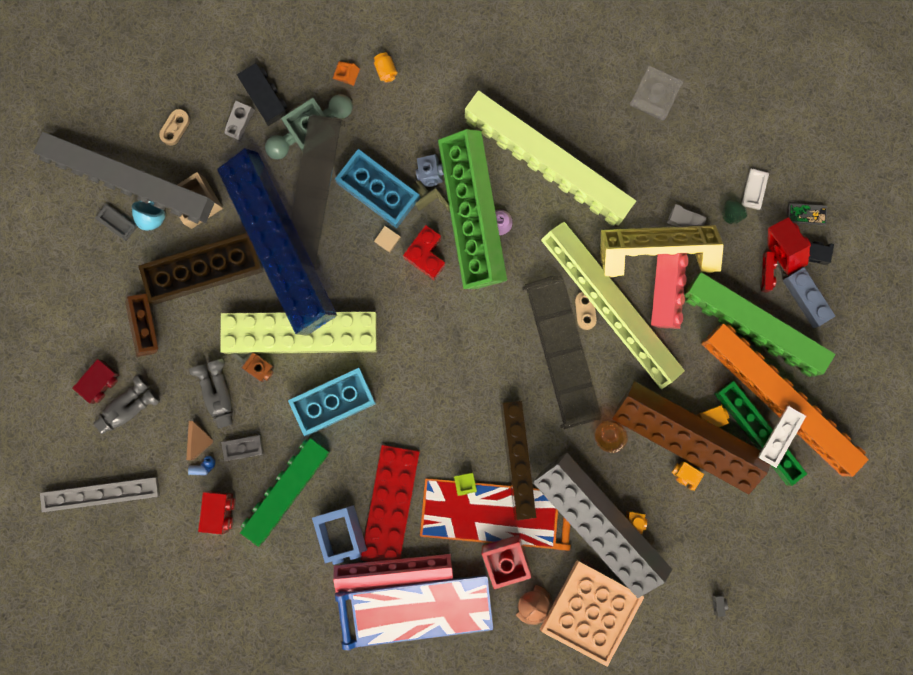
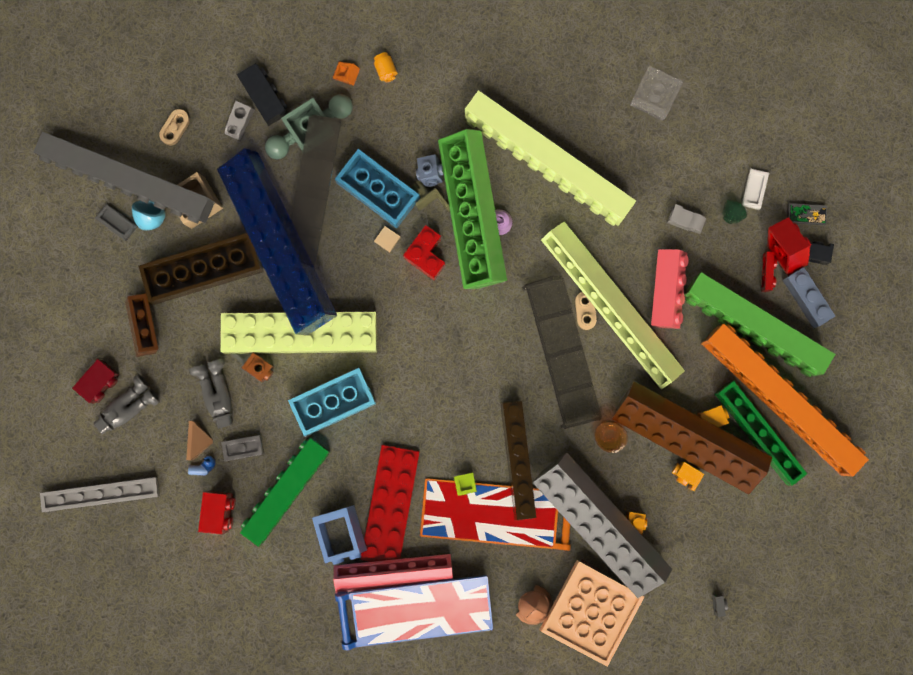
(506, 561): red brick -> none
(697, 240): light yellow plate -> none
(781, 436): white plate -> none

